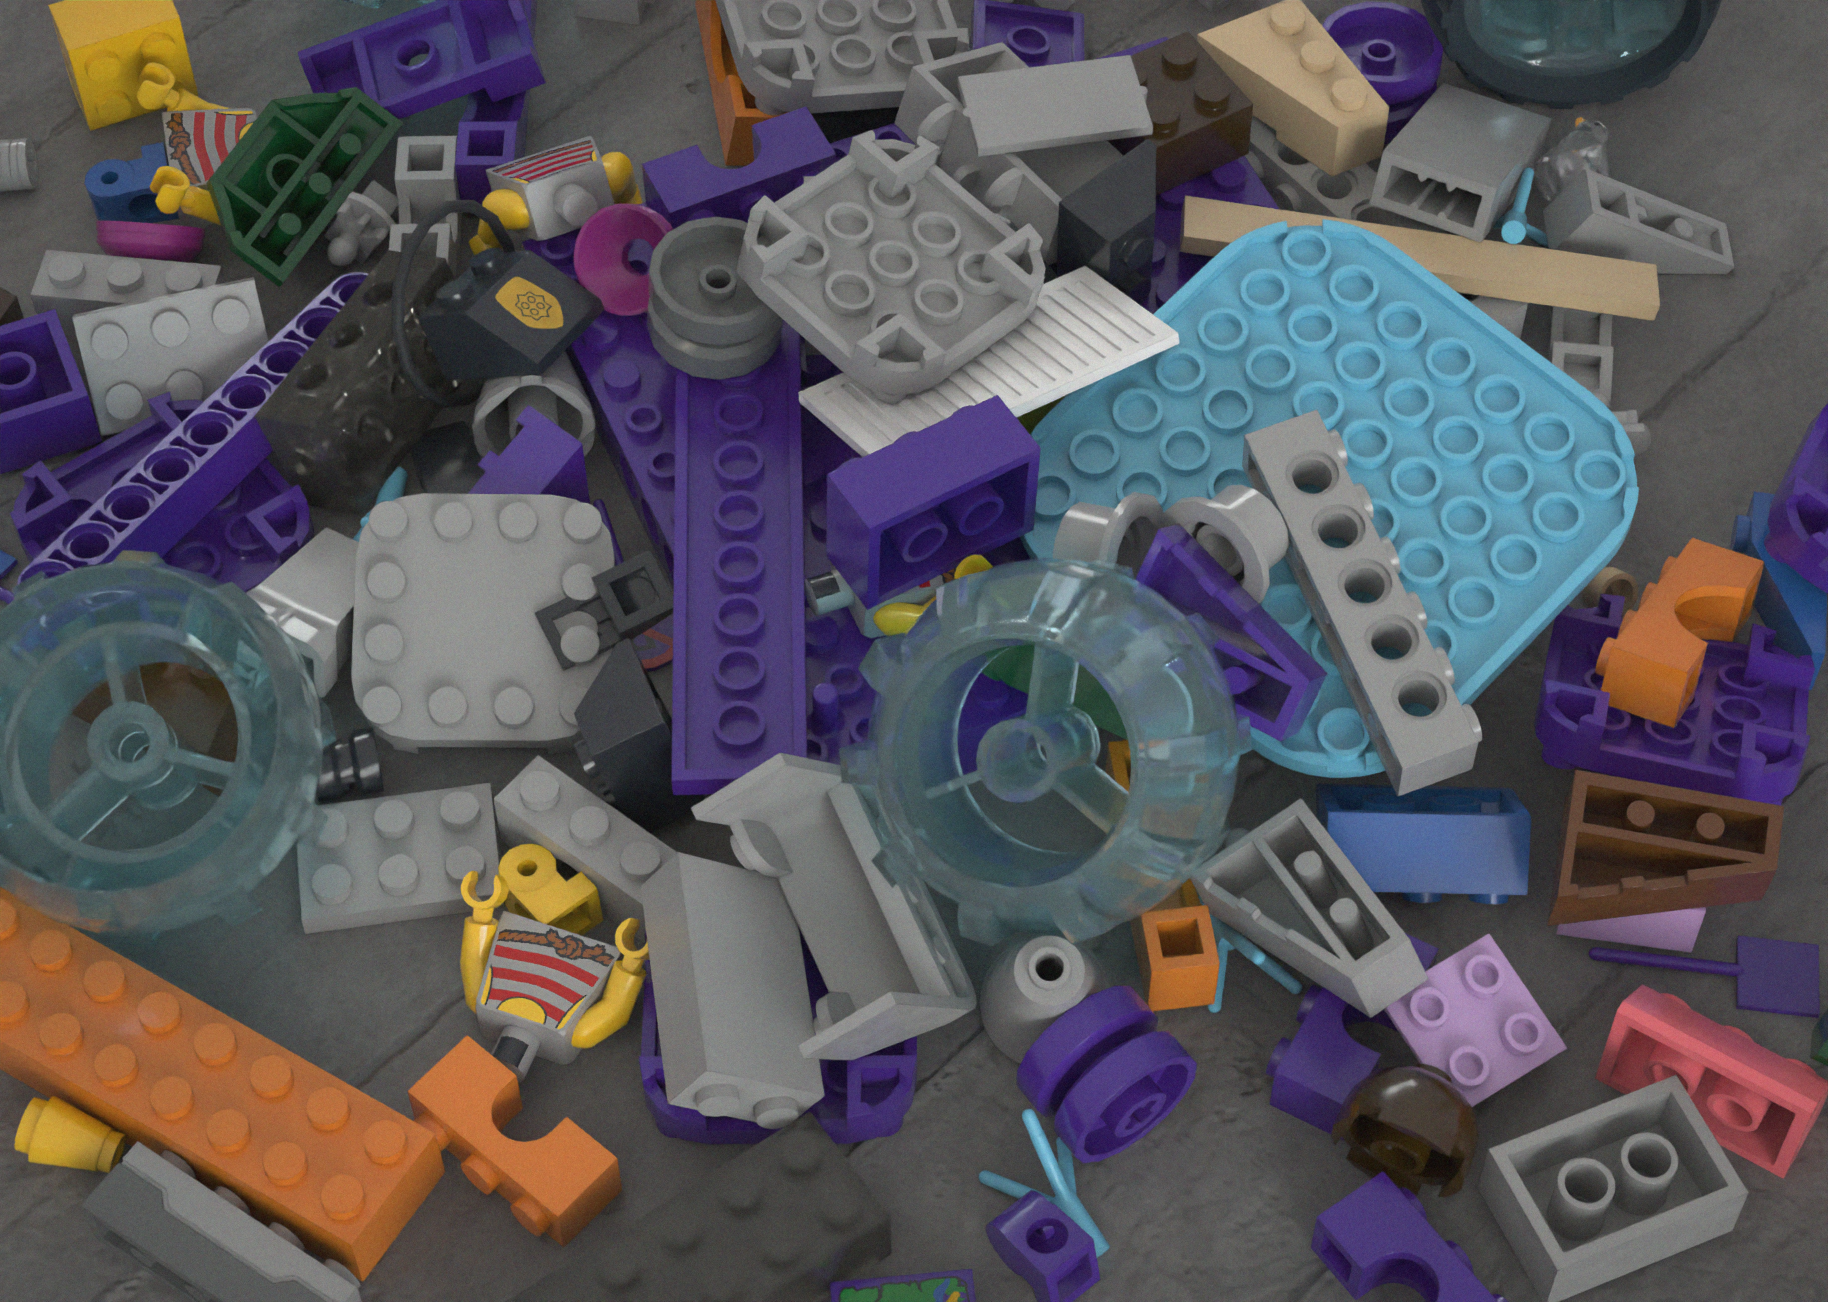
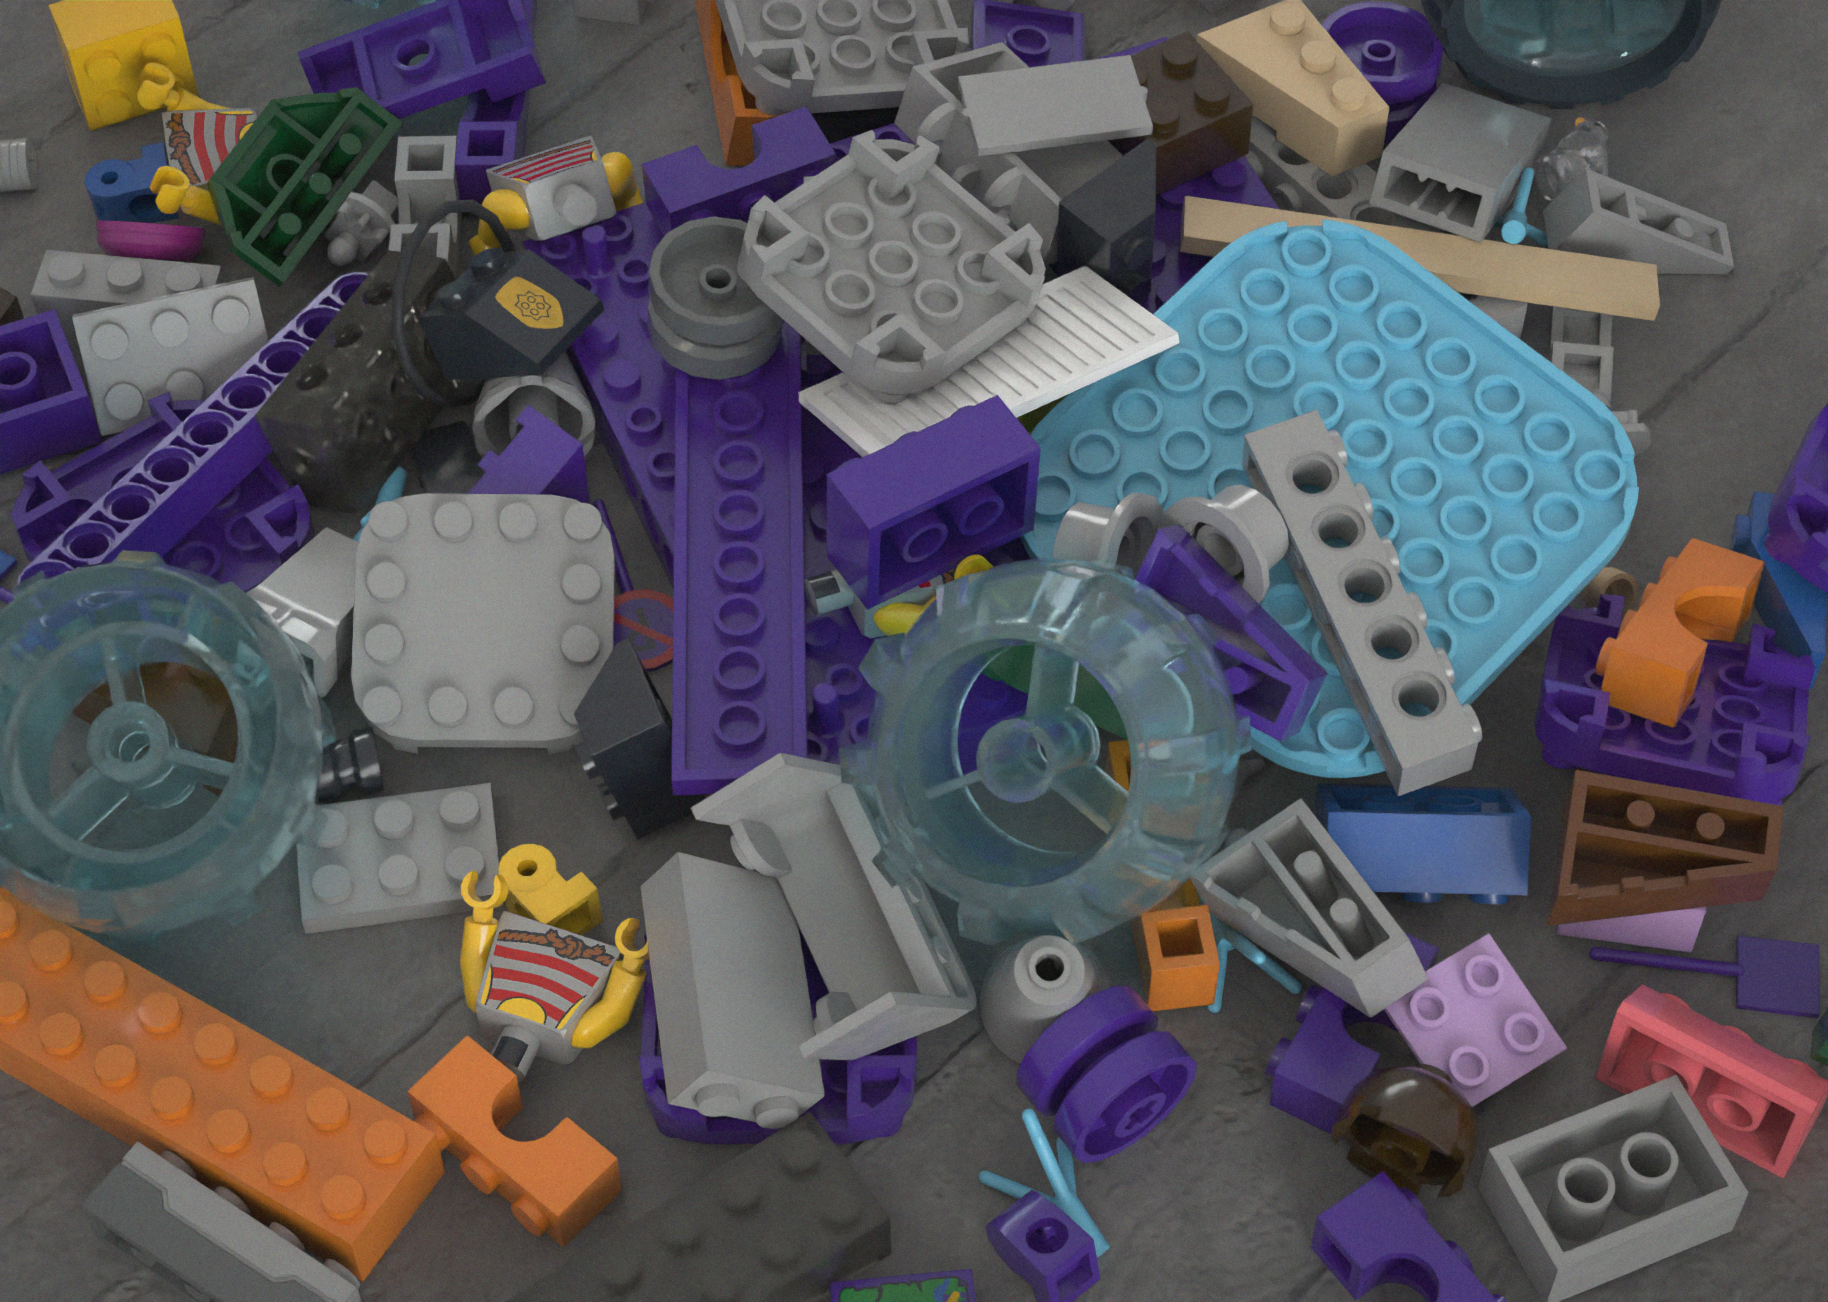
(67, 1137): yellow cone -> none
(584, 832): light grey arch -> none
(603, 255): magenta piece -> none
(626, 605): black slope -> none

